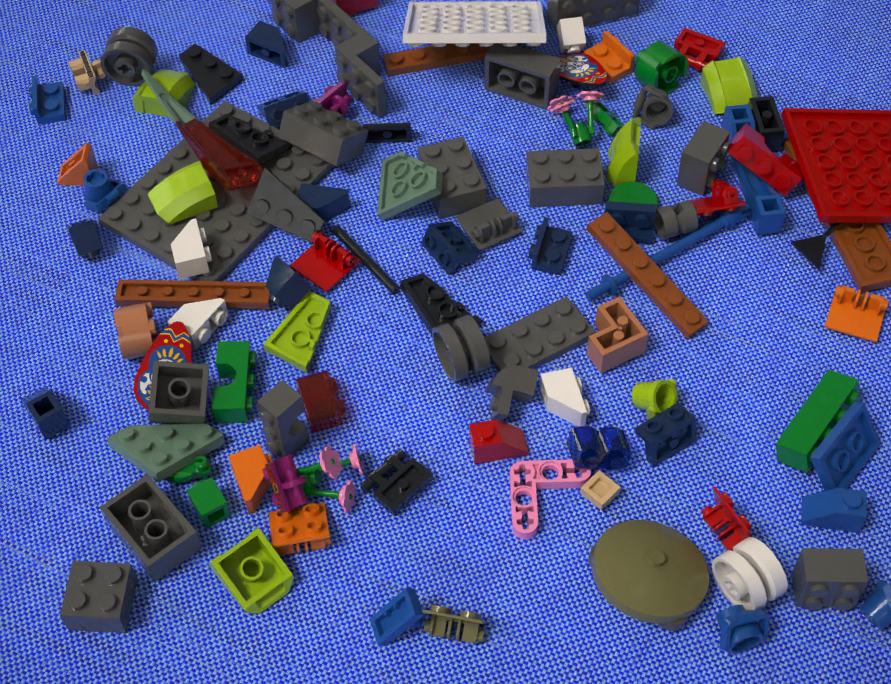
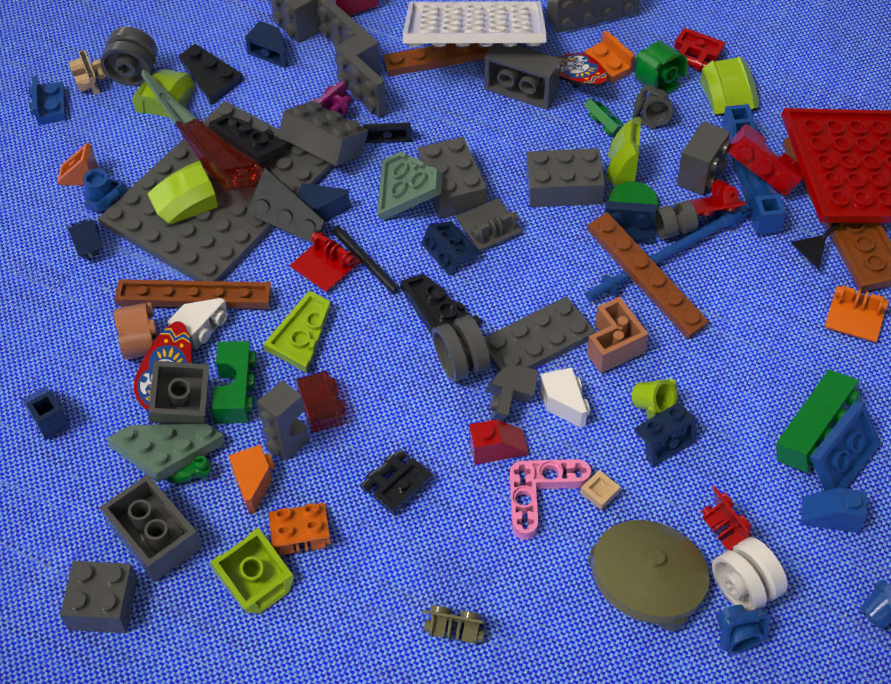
(189, 252): white slope -> none
(208, 502): green brick -> none
(274, 108): dark blue bracket -> none
(285, 284): dark blue slope -> none
(286, 483): magenta hips -> none
(331, 464): plant -> none
(397, 617): blue tile -> none
(550, 248): dark blue bracket -> none
(571, 35): white brick -> none
(579, 132): plant -> none
(599, 448): clear blue brick -> none
(767, 121): black brick -> none
(829, 578): dark grey brick -> none

